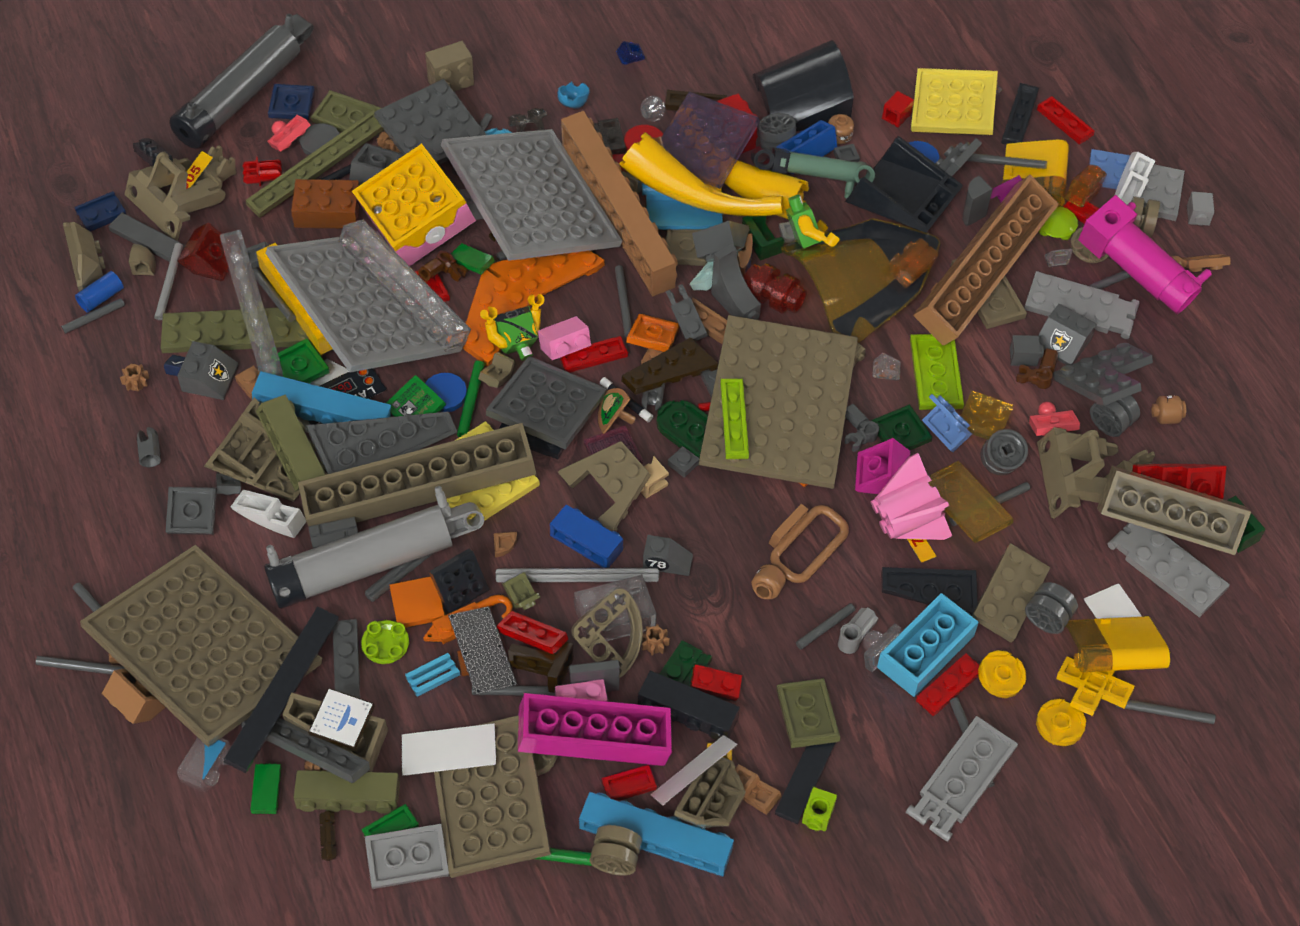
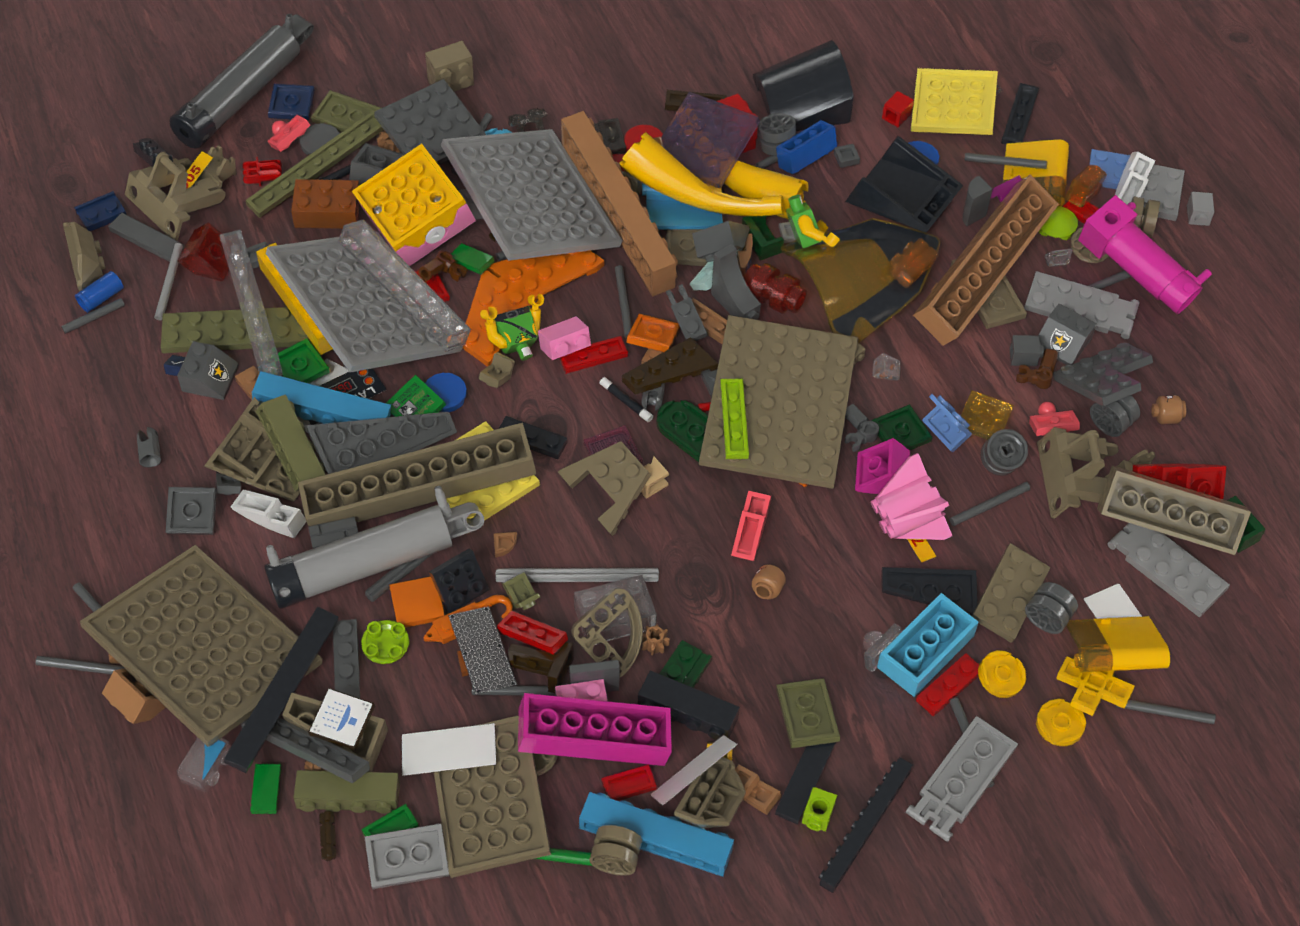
(134, 377): medium nougat gear -> none
(141, 260): dark tan brick -> none
(274, 295): dark grey bar -> none
(431, 671): medium azure tile -> none
(470, 400): green piece -> none
(547, 402): dark grey plate -> none
(573, 96): dark azure hair -> none
(586, 536): blue brick -> none
(612, 407): shield -> none
(630, 52): clear blue slope -> none
(652, 108): clear piece -> none
(666, 556): dark grey slope -> none
(683, 461): dark grey plate -> none
(716, 682): red plate -> none
(751, 525): none -> coral slope
(785, 161): sand green piece -> none
(793, 527): medium nougat bar -> none
(825, 626): dark grey bar -> none
(844, 127): medium nougat head -> none
(856, 629): light grey piece -> none
(865, 825): none -> black piece
(936, 371): lime tile -> none
(957, 156): dark grey plate -> none
(969, 502): clear yellow tile -> none
(1065, 120): red tile -> none
(1196, 263): medium nougat plate -> none

